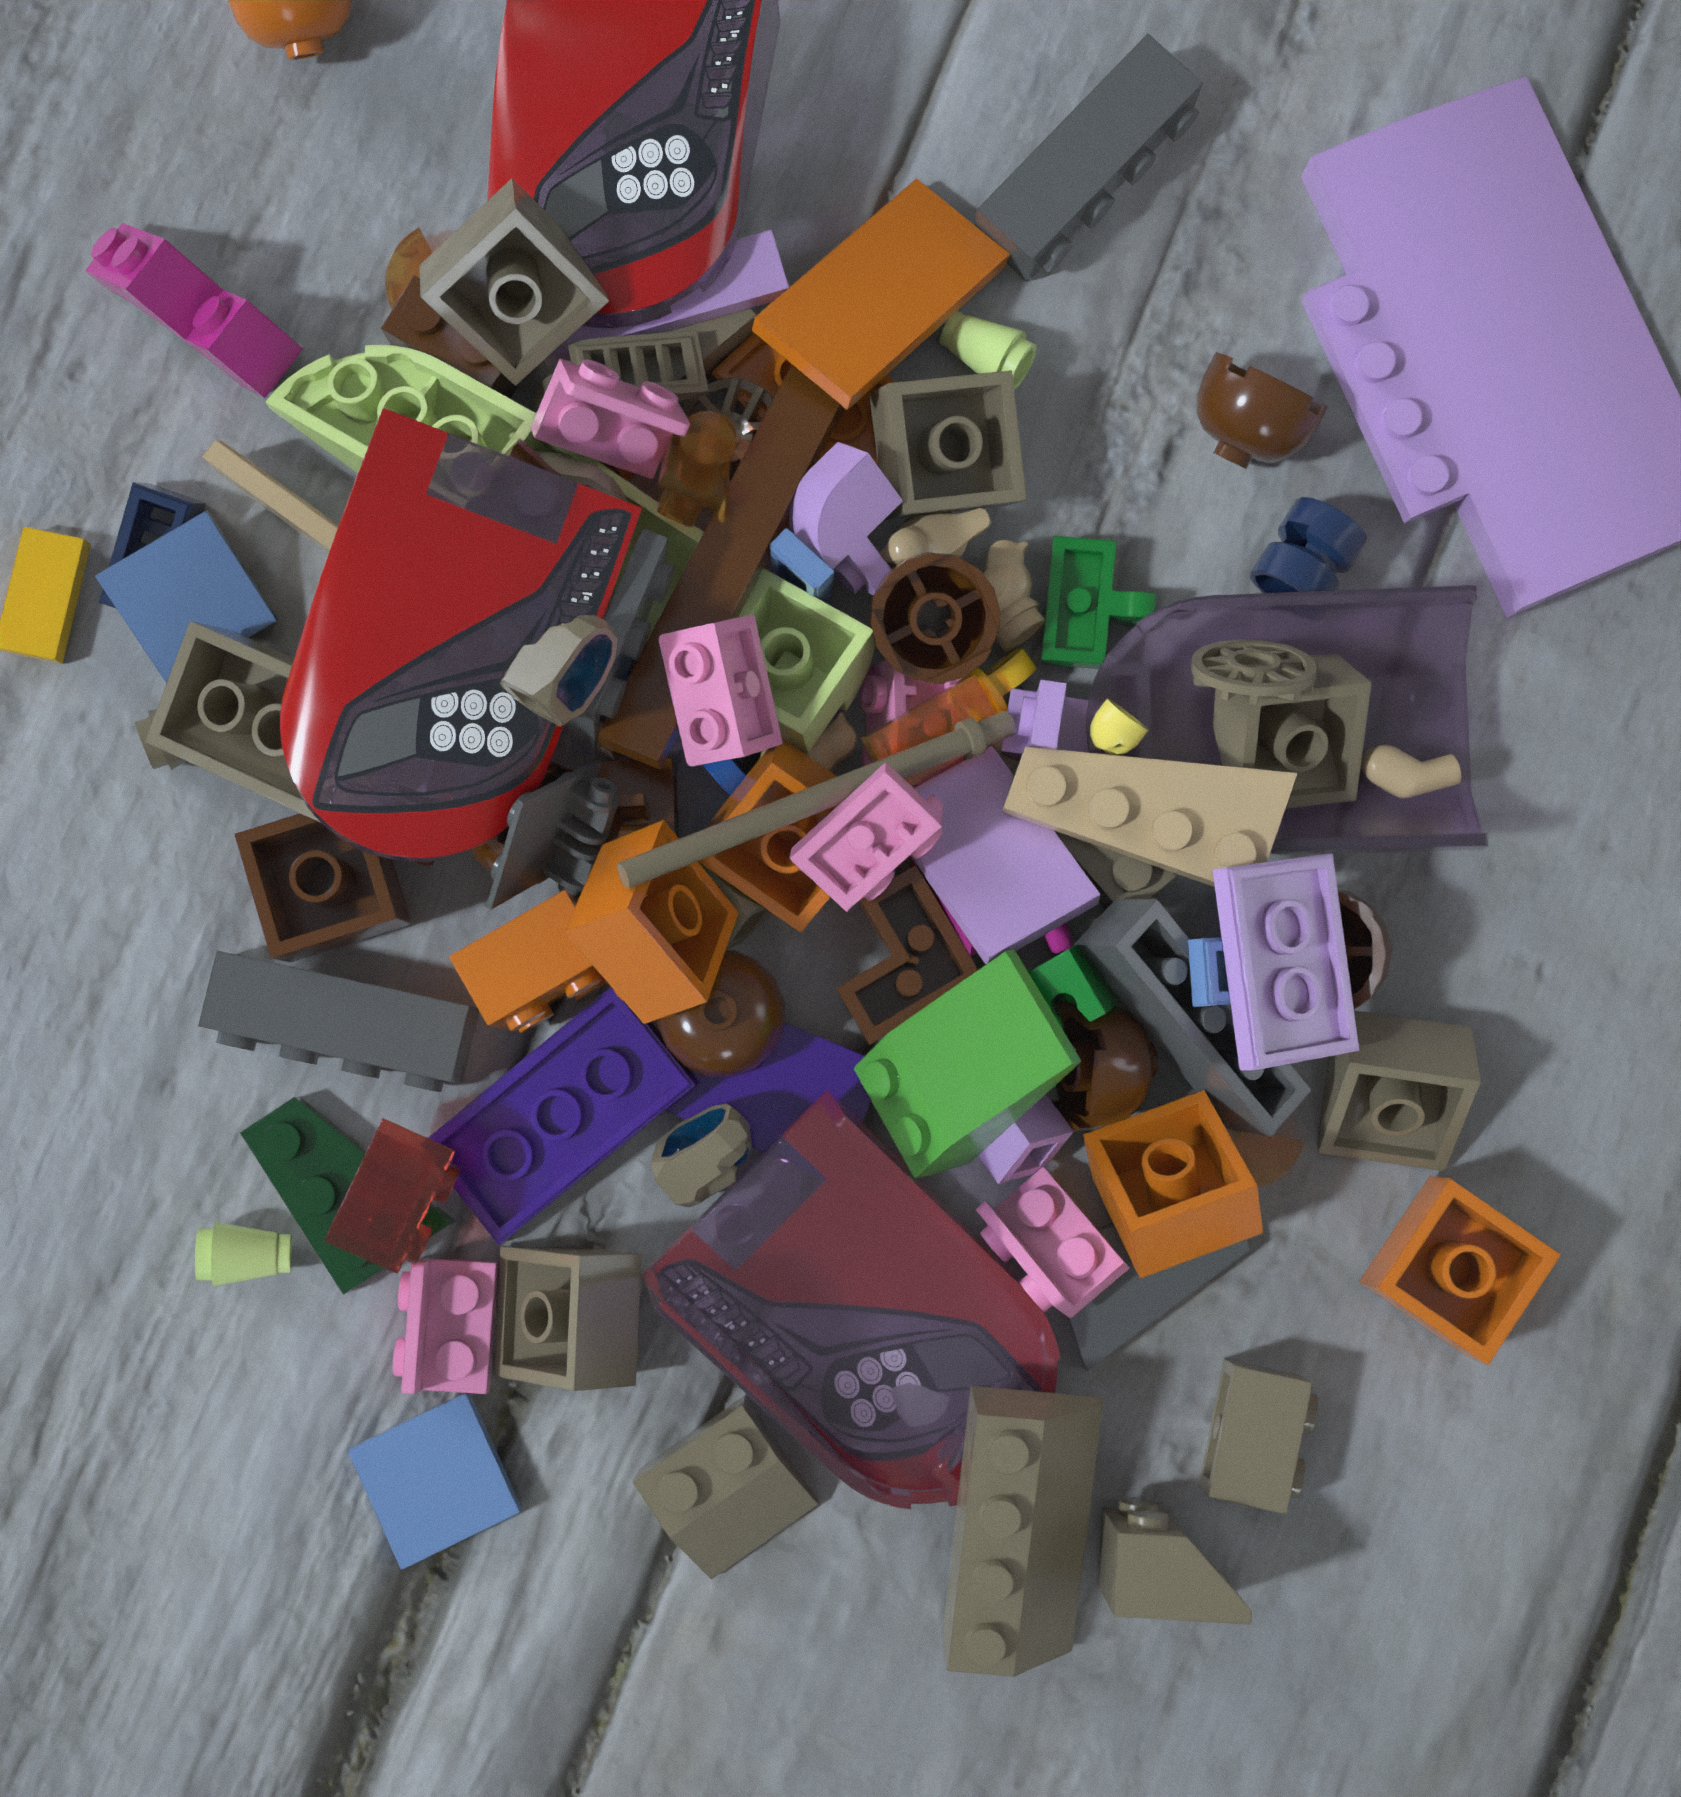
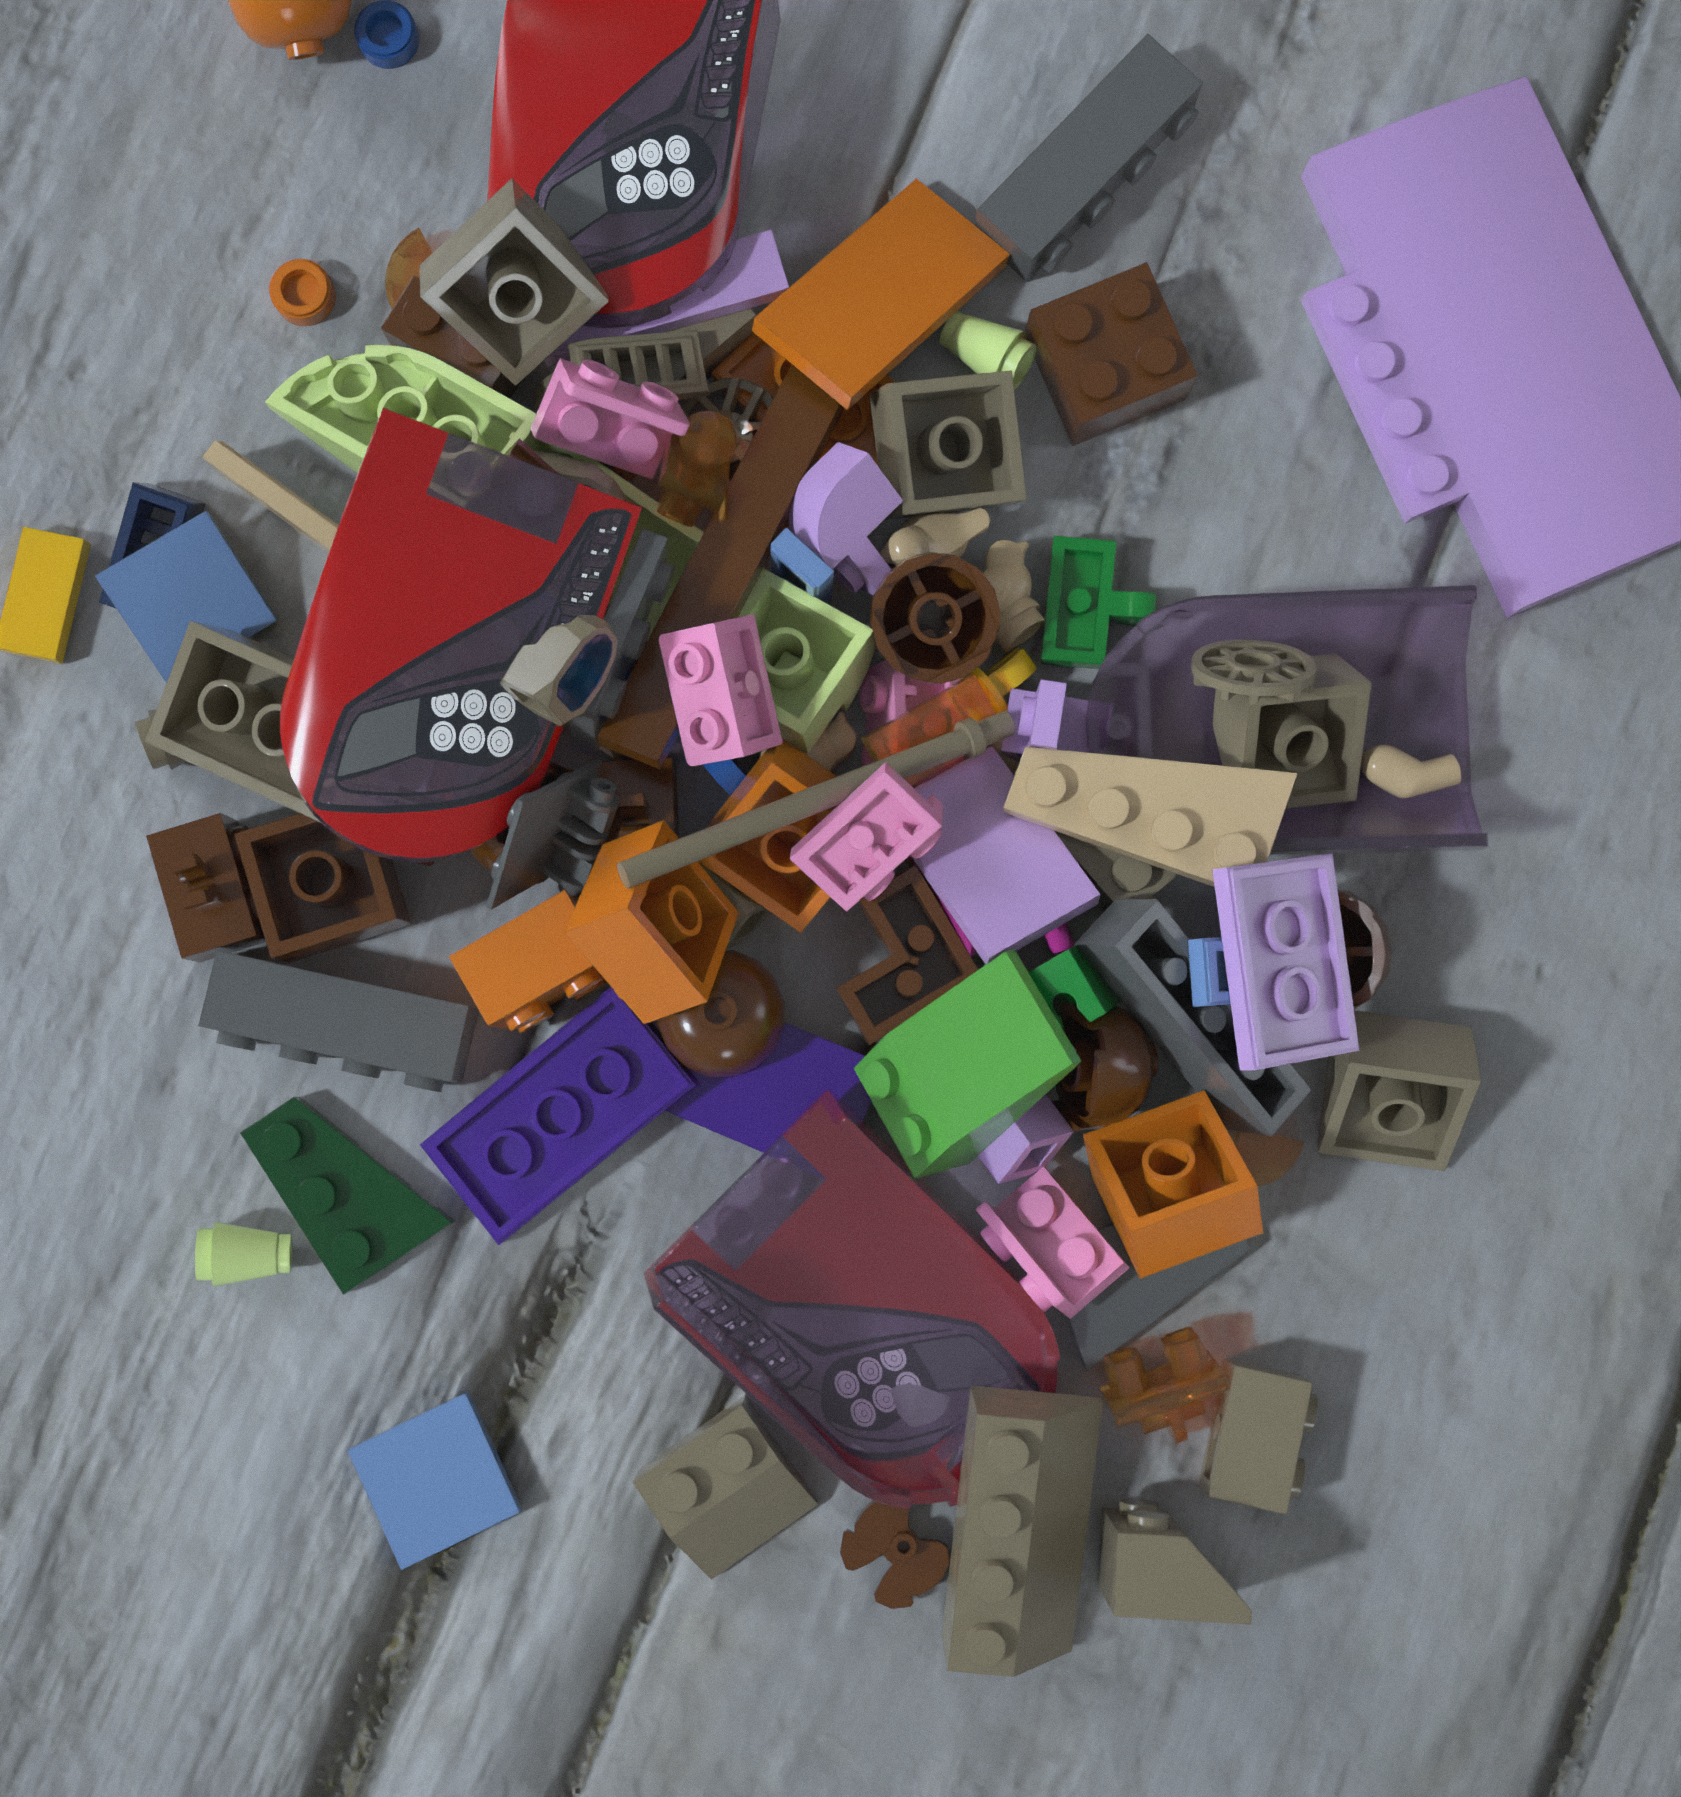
(193, 307): dark pink arch -> none
(206, 887): none -> reddish brown brick
(302, 292): none -> orange tile
(386, 34): none -> blue tile
(391, 1197): clear red brick -> none
(447, 1325): bright pink bracket -> none
(568, 1317): dark tan slope -> none
(701, 1155): dark tan rock -> none
(915, 1561): none -> reddish brown piece
(1110, 354): none -> reddish brown brick
(1116, 729): light yellow hinge -> none
(1166, 1393): none -> clear orange hips
(1254, 413): reddish brown cylinder -> none
(1312, 549): dark blue wheel -> none
(1460, 1268): orange brick -> none

